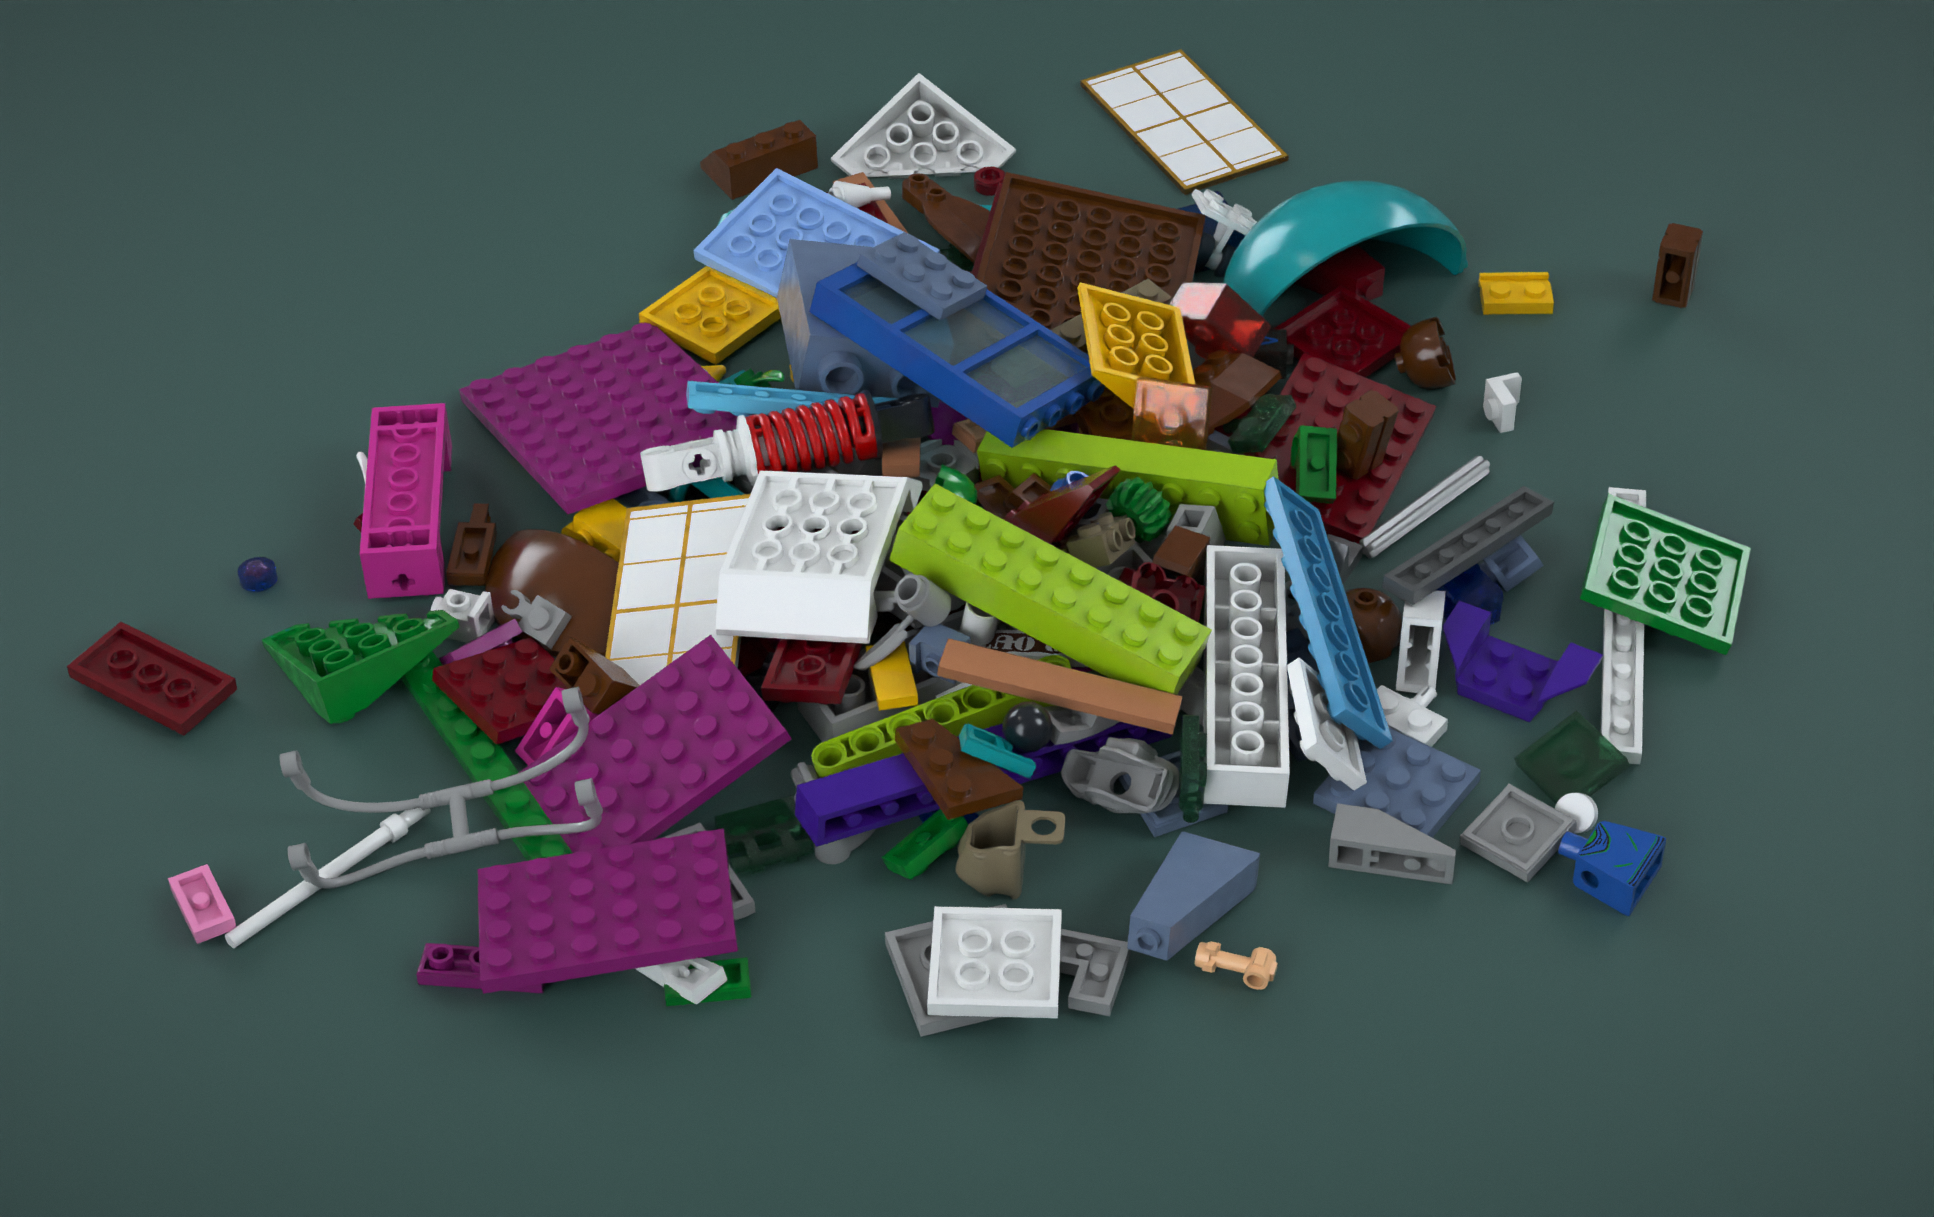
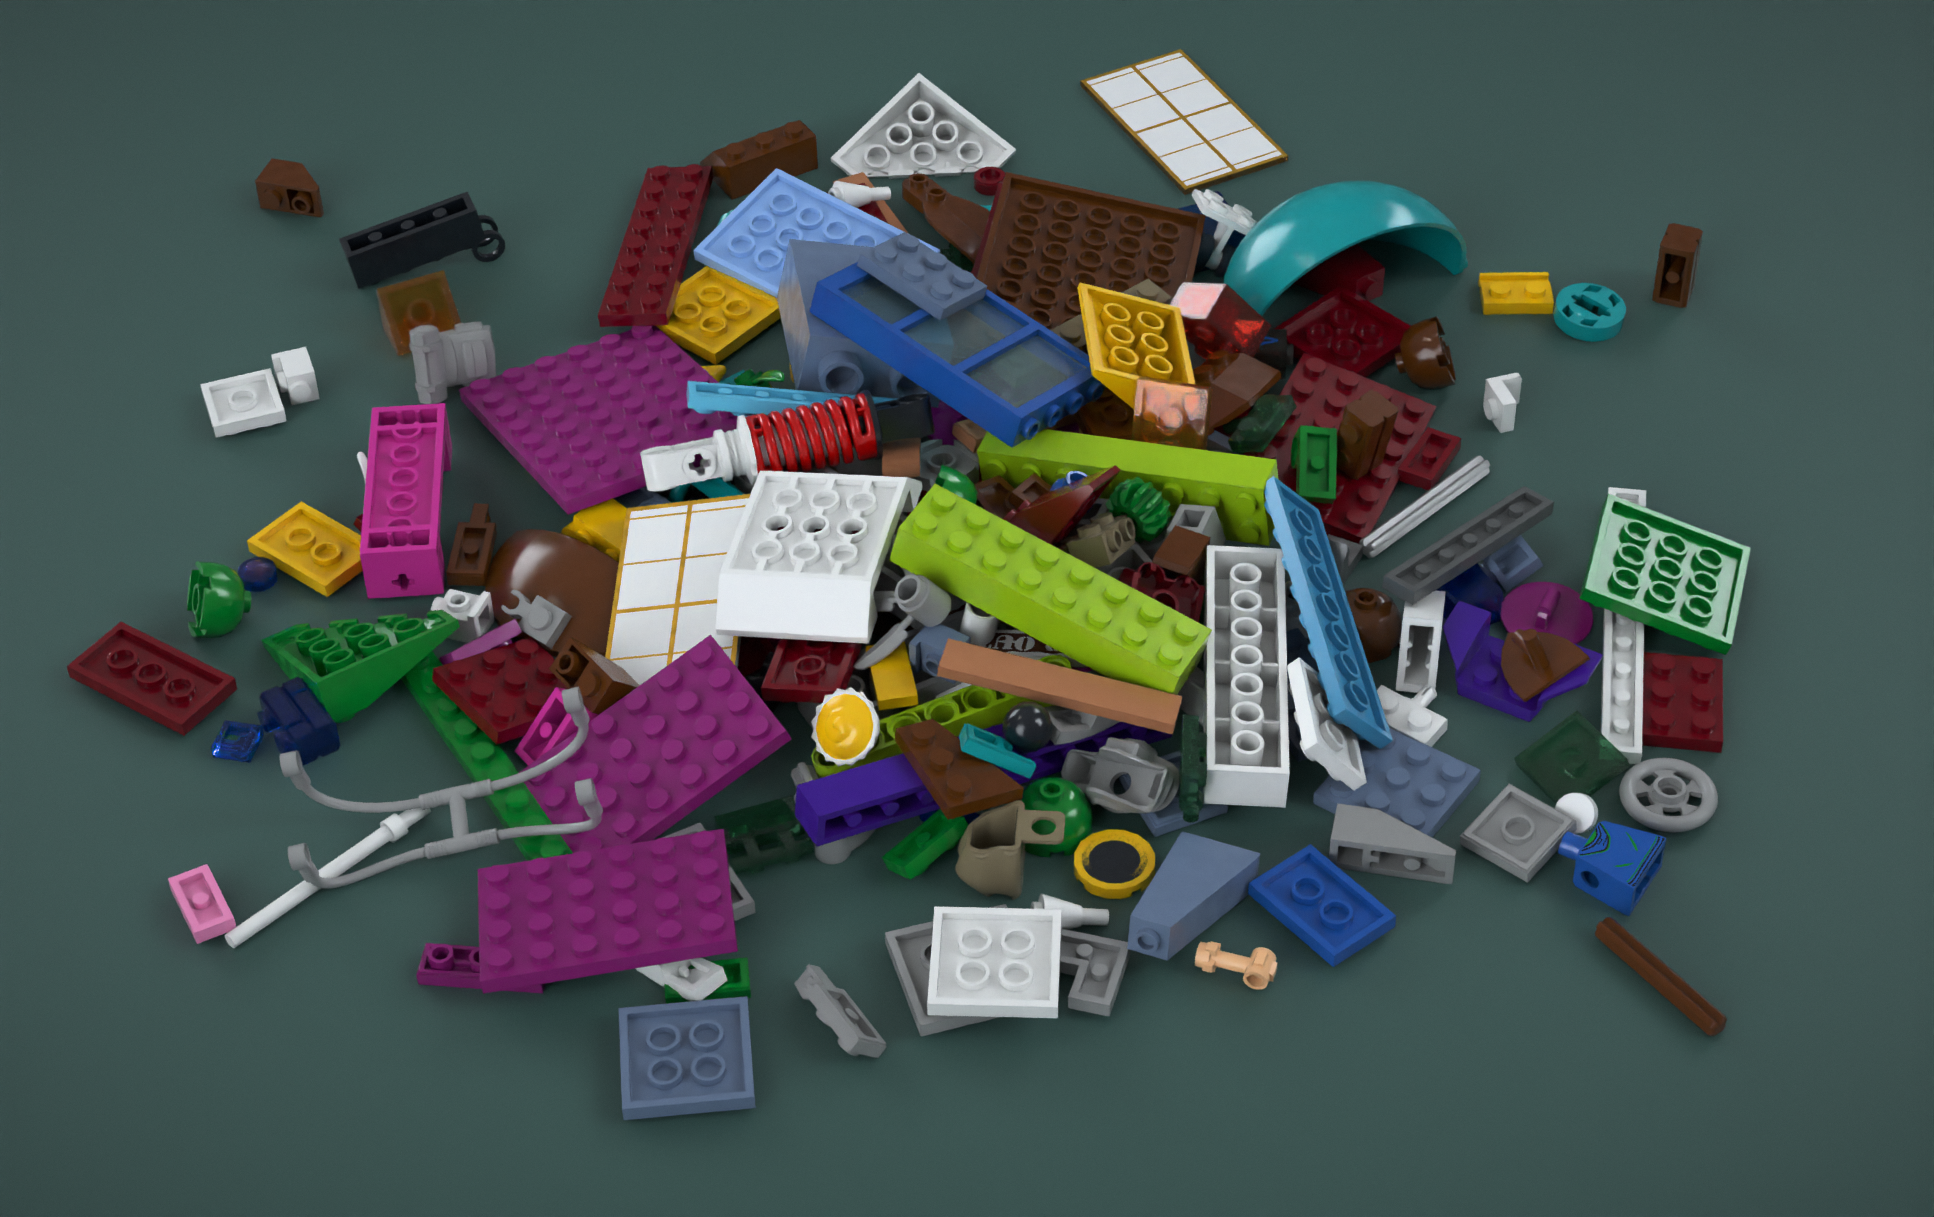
(216, 599): none -> green cylinder
(237, 741): none -> clear blue tile
(243, 403): none -> white plate
(288, 188): none -> reddish brown slope
(295, 375): none -> white brick
(298, 721): none -> clear blue brick
(310, 548): none -> yellow plate
(416, 303): none -> clear orange slope
(419, 239): none -> black hinge
(450, 358): none -> light grey piece
(656, 246): none -> dark red plate
(686, 1058): none -> sand blue plate
(840, 1013): none -> light grey hinge
(845, 727): none -> yellow piece
(1060, 796): none -> green cylinder
(1073, 914): none -> white cone
(1114, 863): none -> tile
(1322, 905): none -> blue plate
(1429, 458): none -> dark red plate
(1537, 660): none -> reddish brown shield
(1547, 609): none -> magenta shield
(1584, 324): none -> teal piece
(1661, 976): none -> reddish brown axle
(1668, 794): none -> light grey plate
(1682, 702): none -> dark red plate

